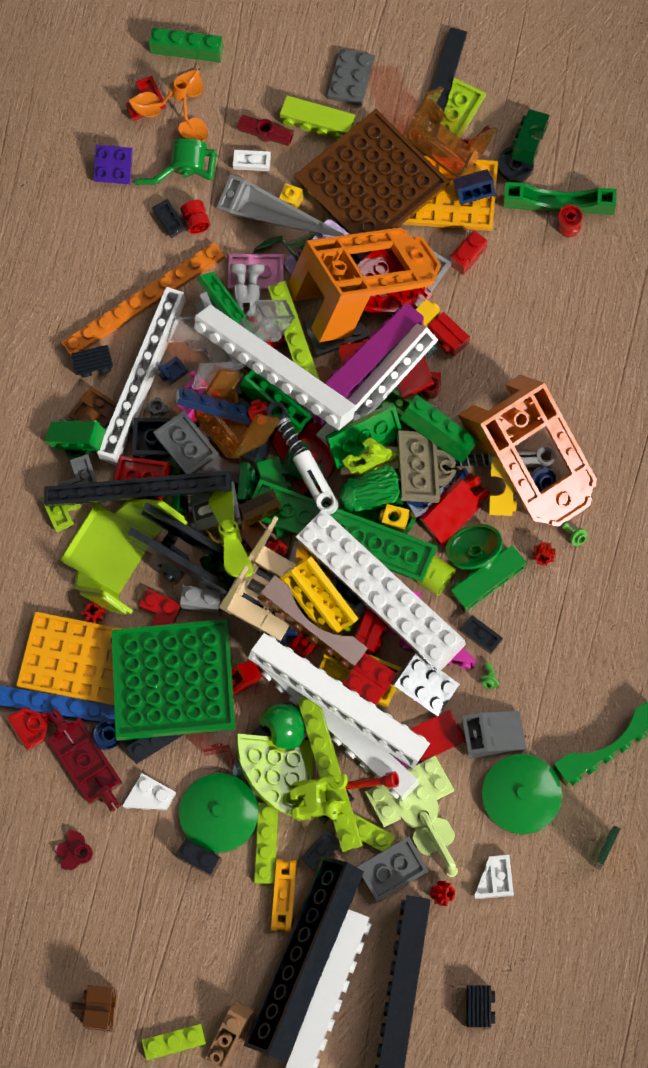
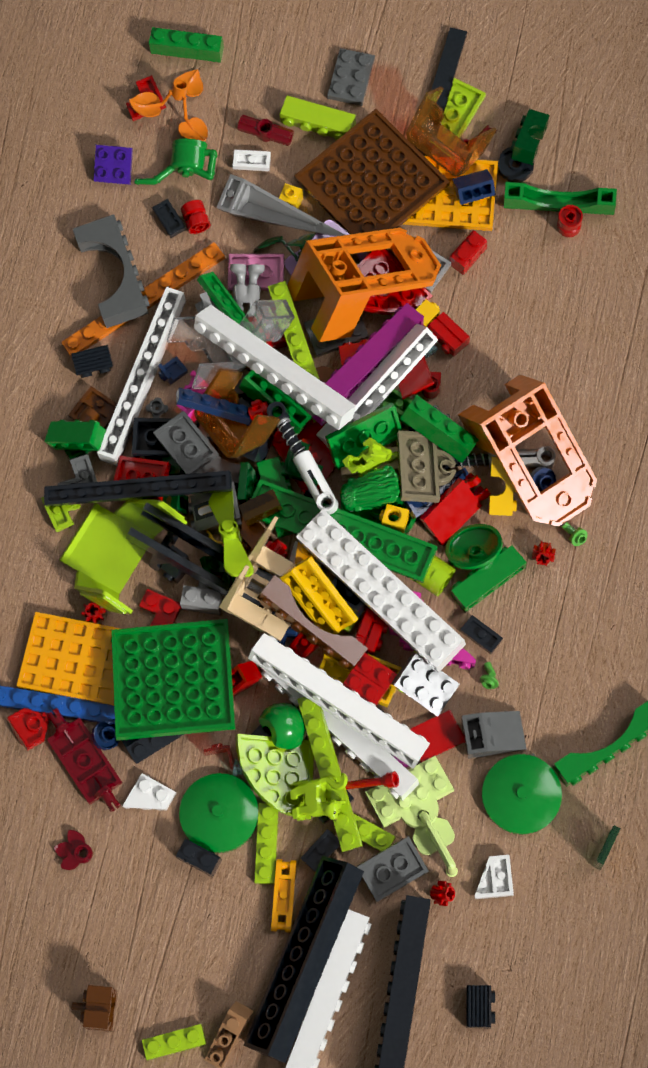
(128, 300): none -> dark grey arch

